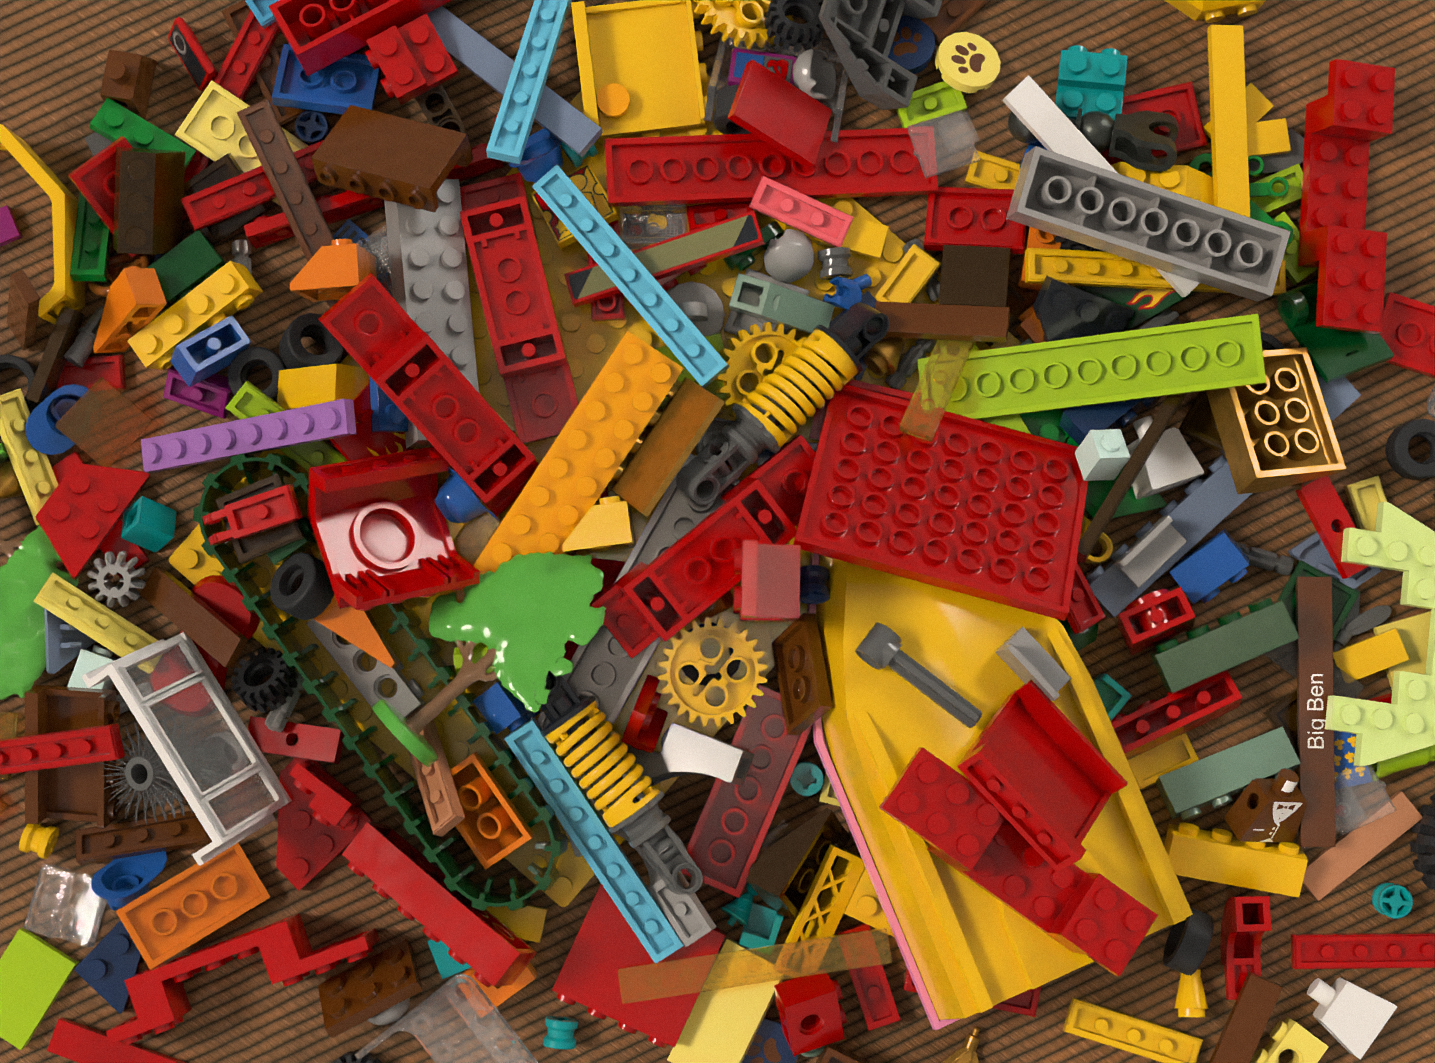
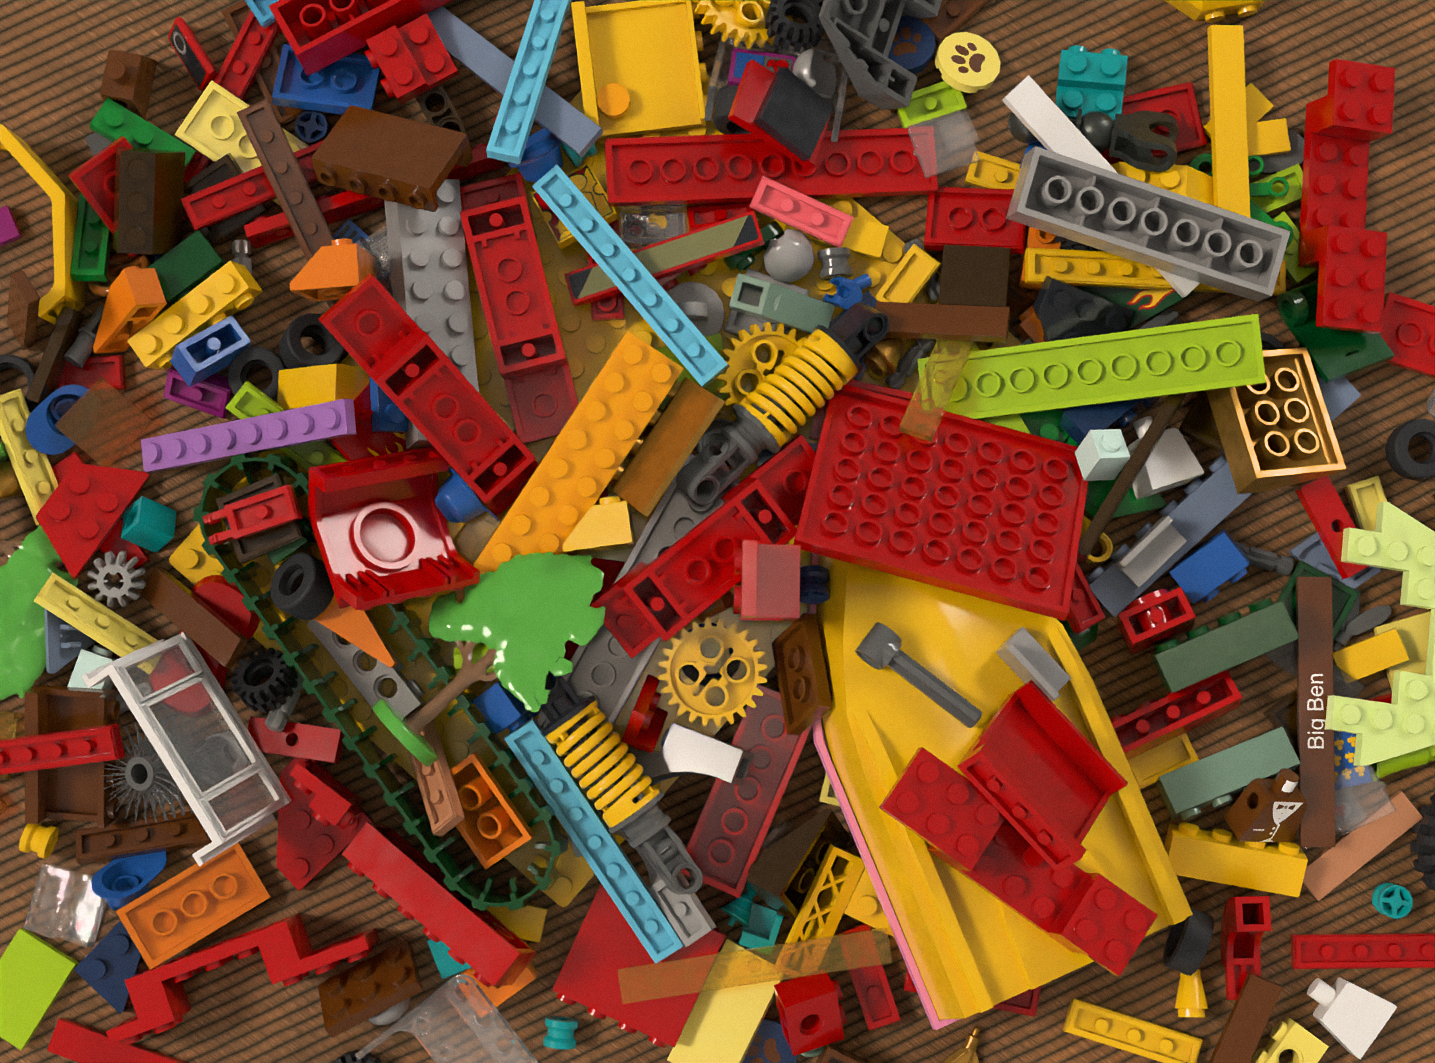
(793, 114): none -> black tile
(805, 774): teal wheel -> none
(1111, 694): teal panel -> none

